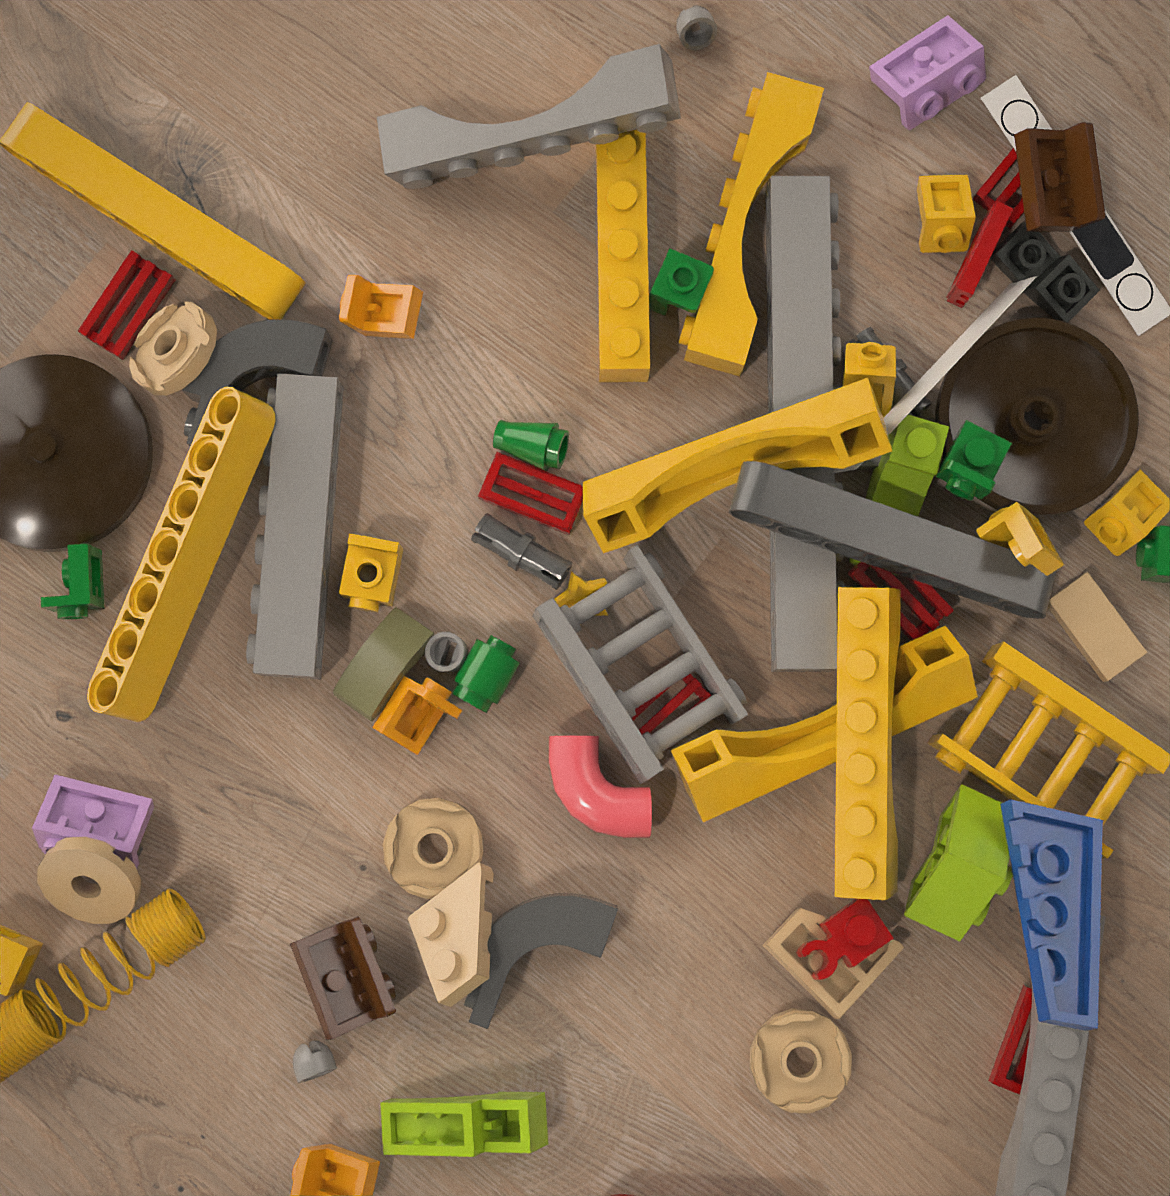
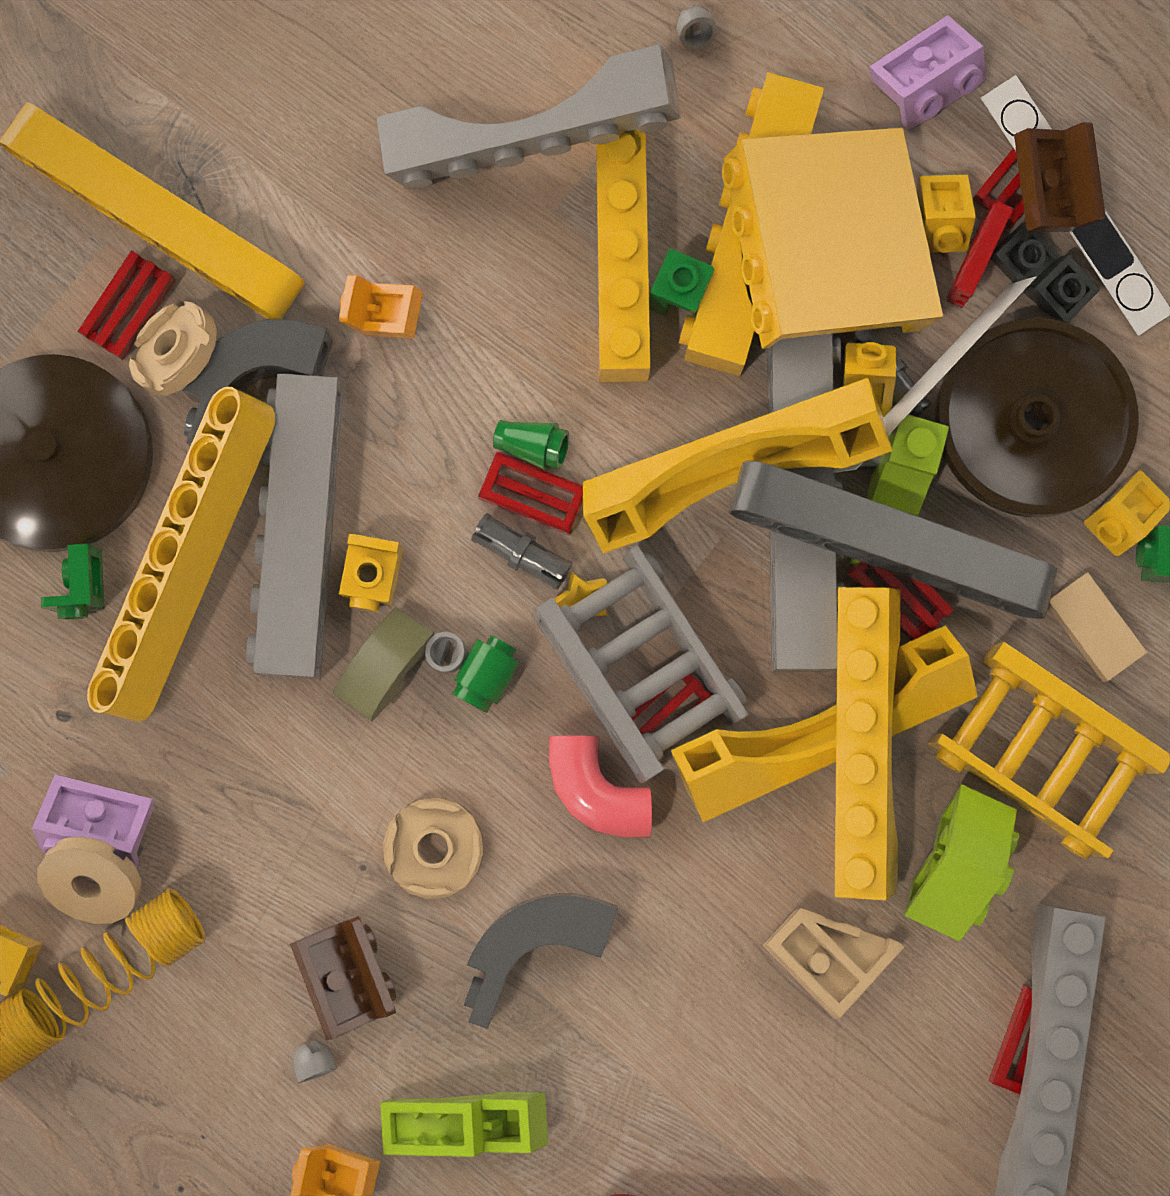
(414, 712): light orange bracket -> none
(454, 936): tan wing -> none
(800, 1091): tan tile -> none
(830, 234): none -> yellow panel
(851, 935): red plate -> none
(973, 462): green bracket -> none
(1024, 535): yellow bracket -> none
(1059, 904): blue wing -> none

